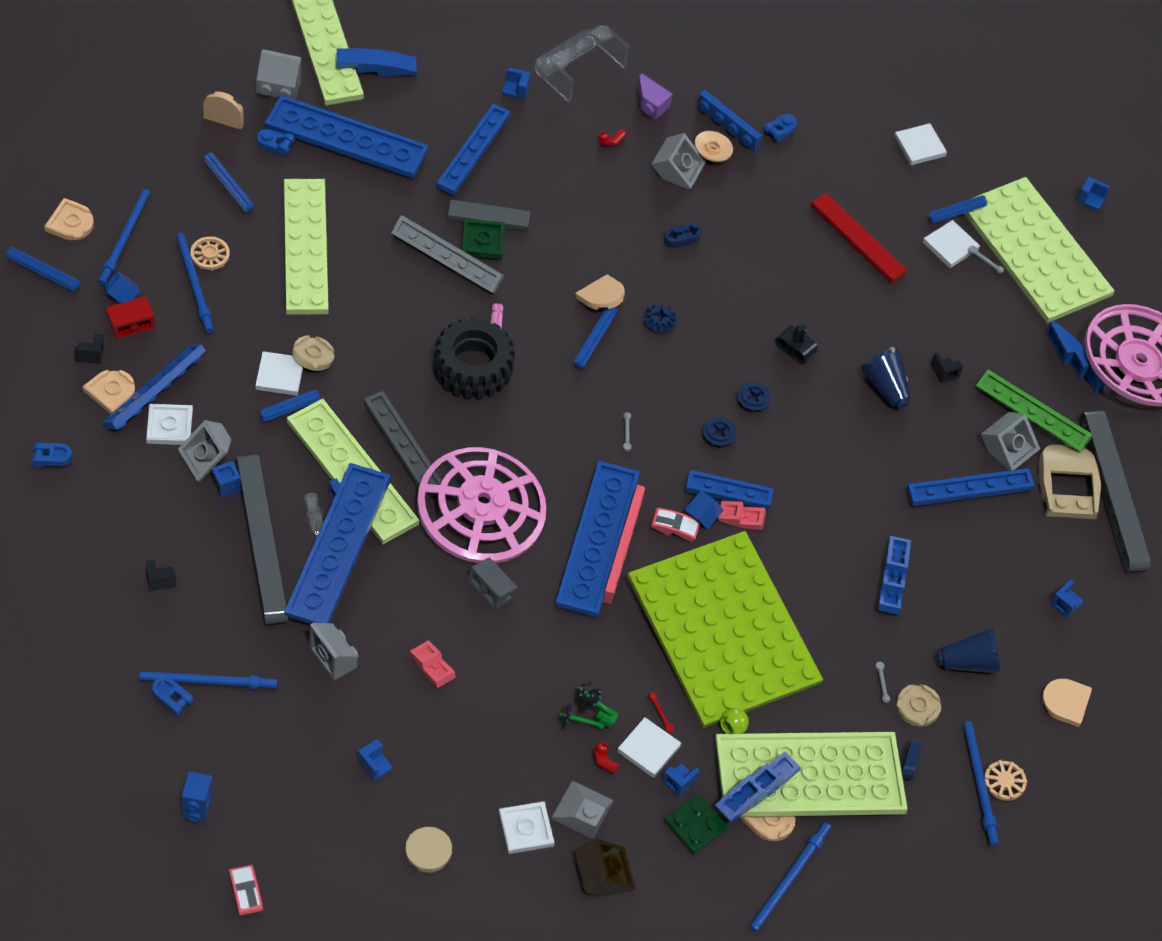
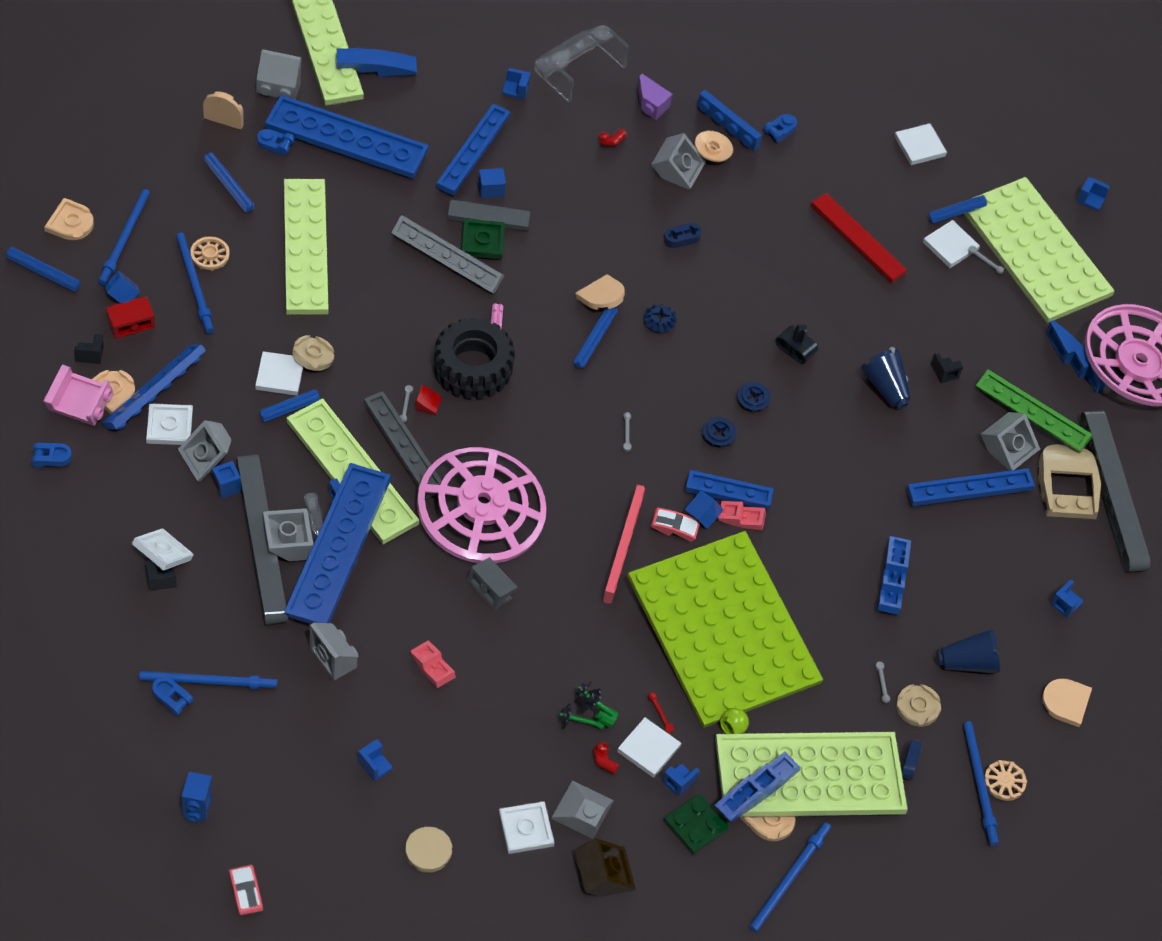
(78, 396): none -> bright pink panel
(162, 549): none -> white tile
(289, 533): none -> light grey slope
(408, 390): none -> light grey hinge
(428, 400): none -> red slope
(492, 183): none -> blue panel
(597, 539): blue plate -> none

